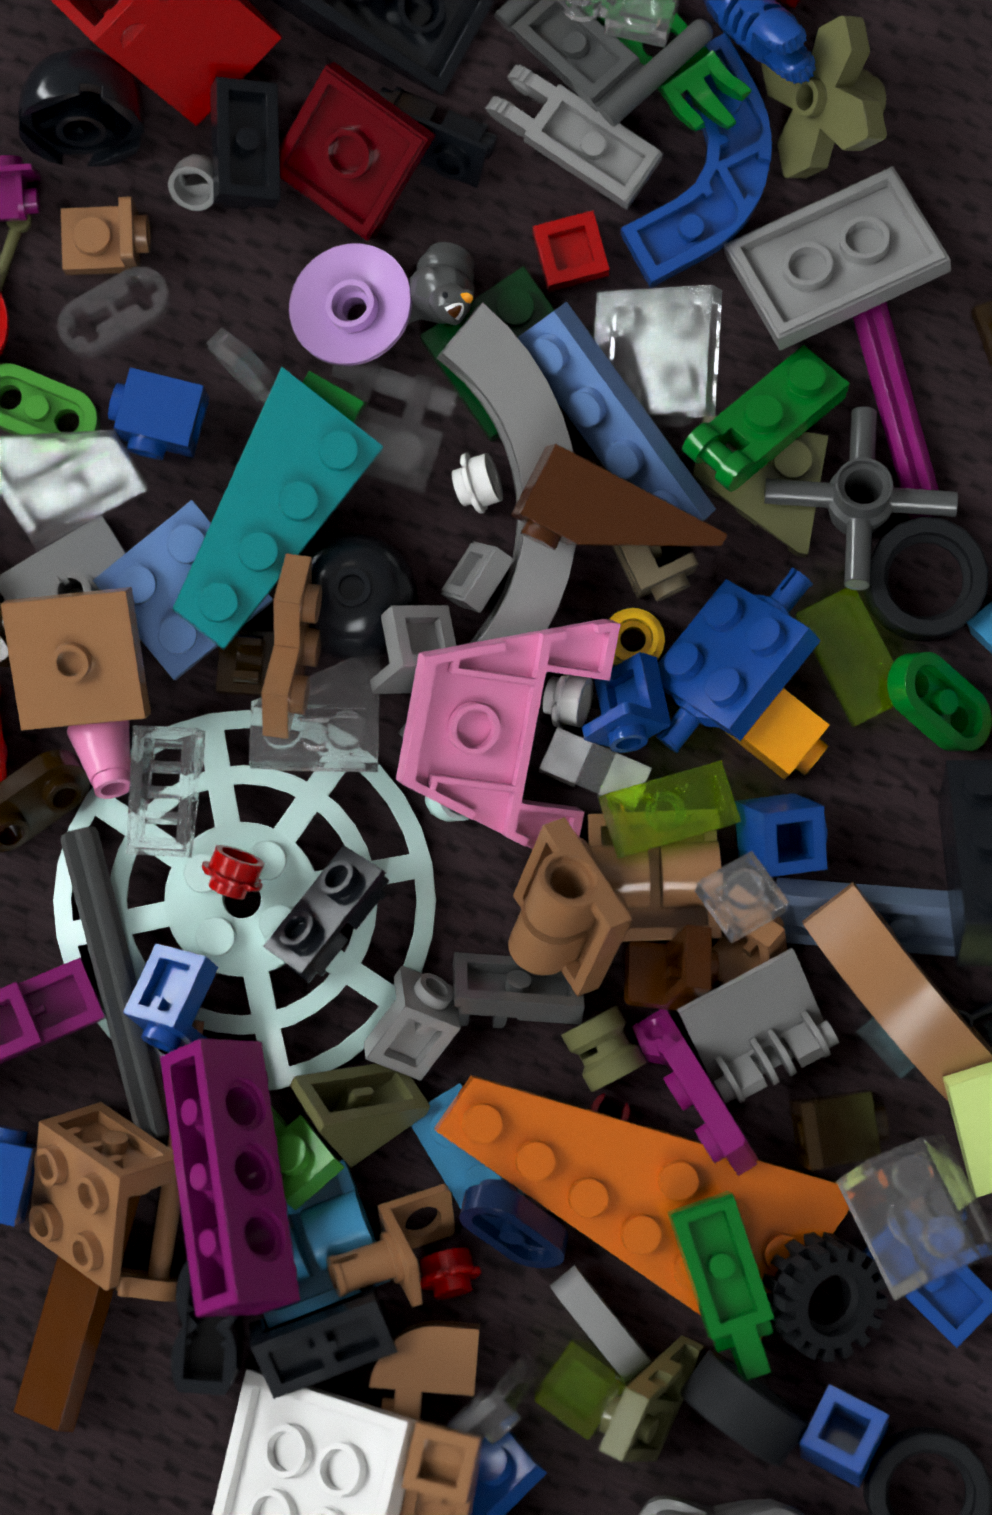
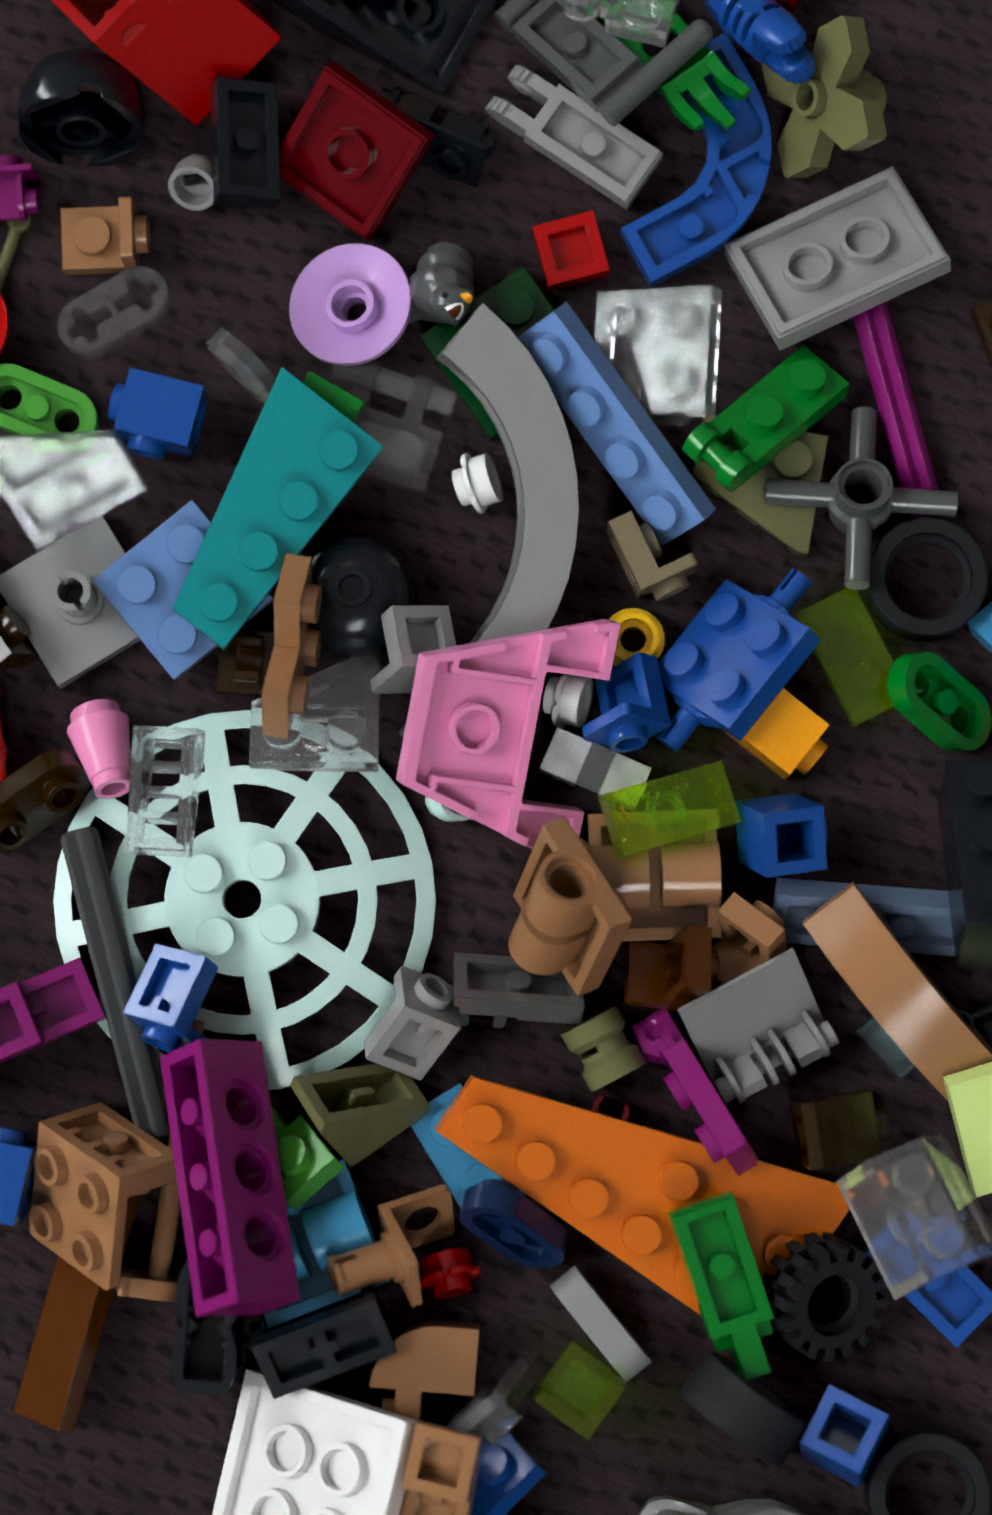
(76, 658): medium nougat plate -> none
(233, 872): red plate -> none
(340, 895): black hinge -> none
(476, 576): light grey tile -> none
(588, 505): reddish brown slope -> none
(645, 1413): olive wing -> none
(741, 896): clear plate -> none

